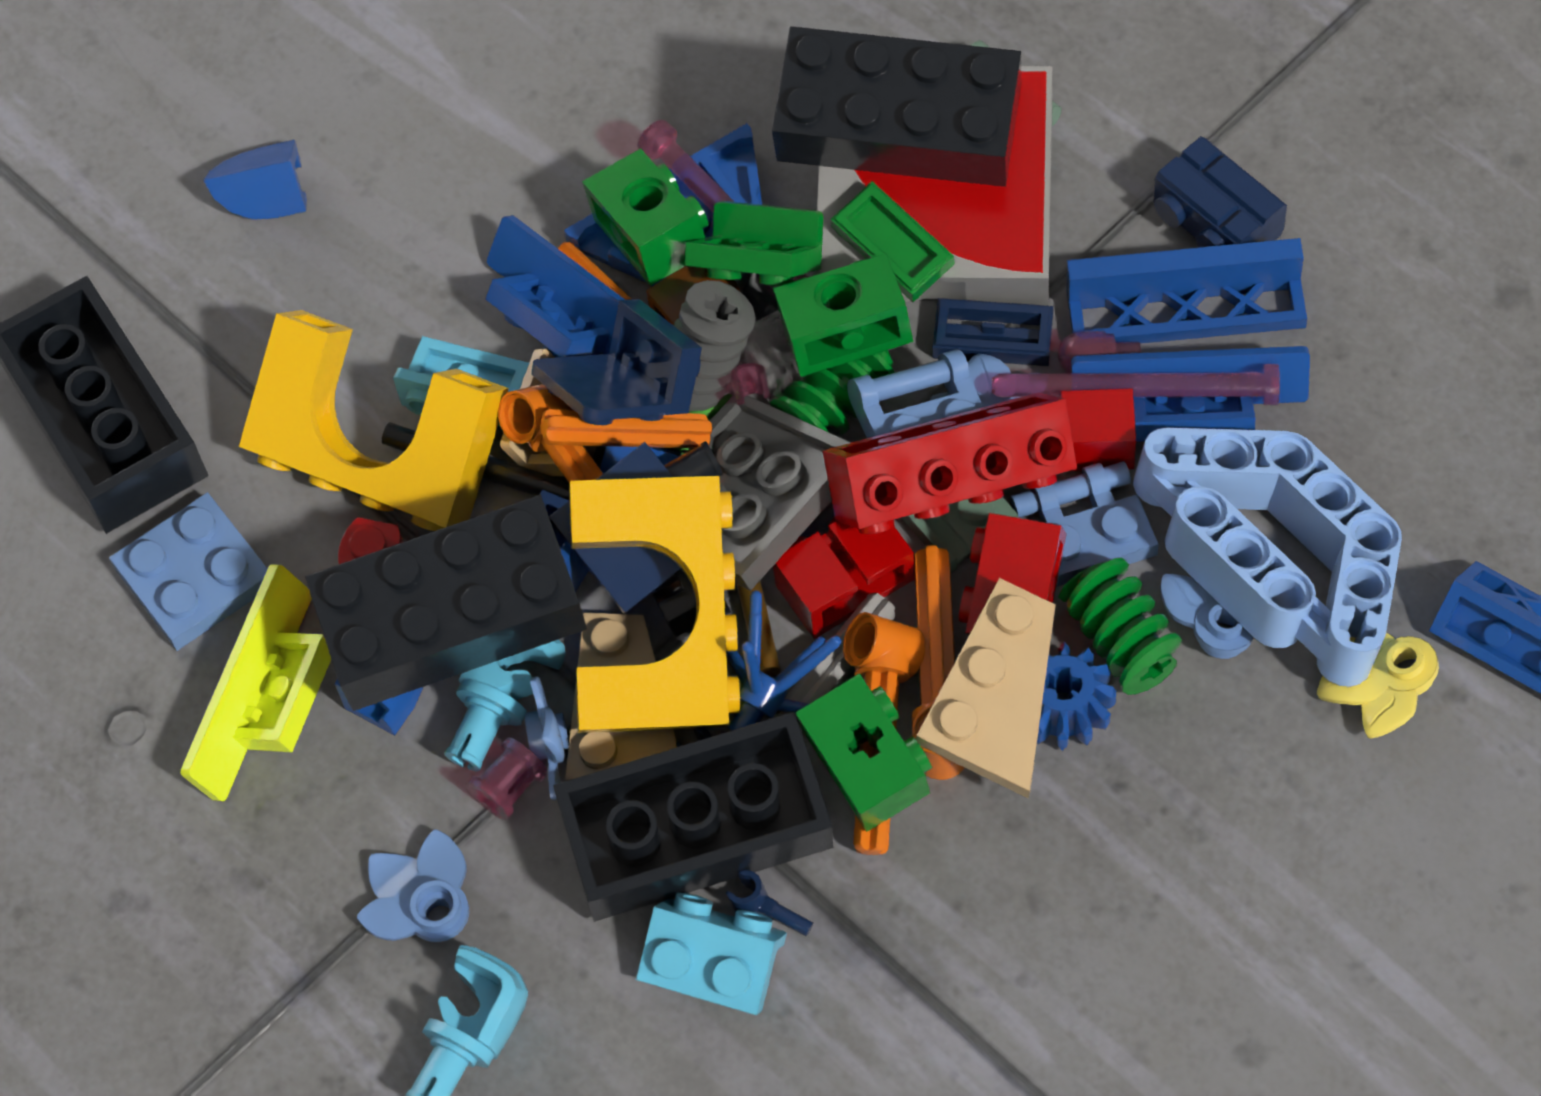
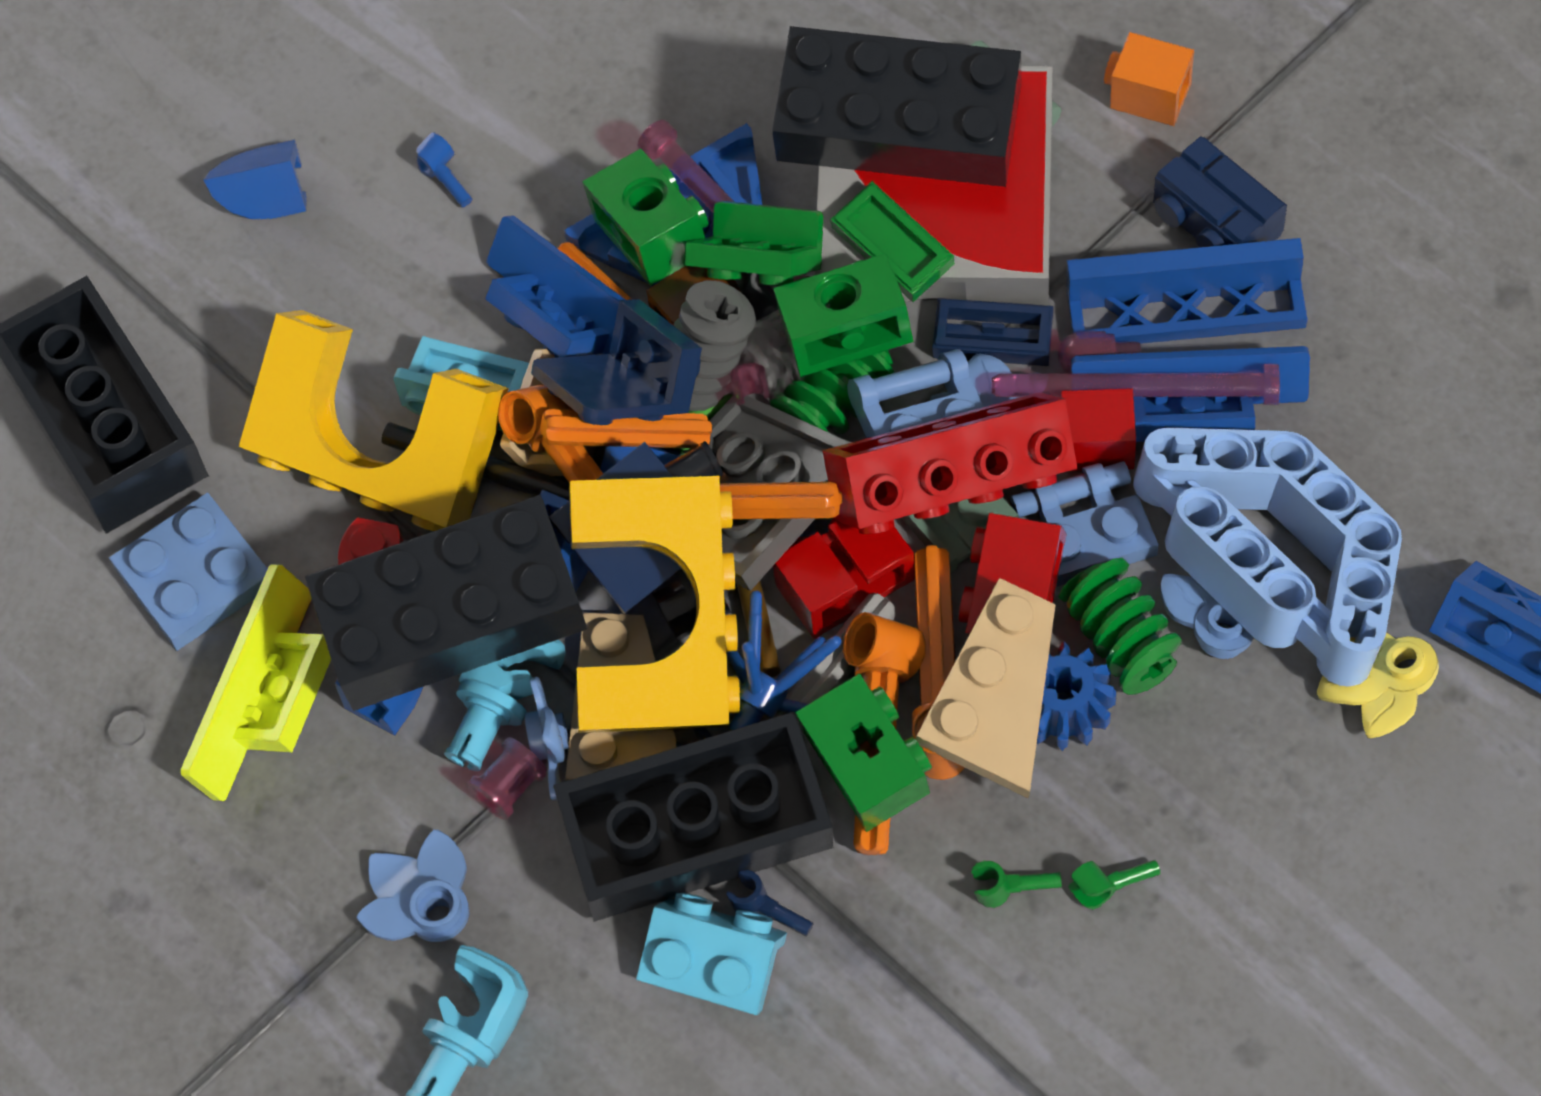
(433, 156): none -> blue hand
(784, 500): none -> orange axle
(1009, 883): none -> green hand
(1095, 888): none -> green hand
(1149, 78): none -> orange brick

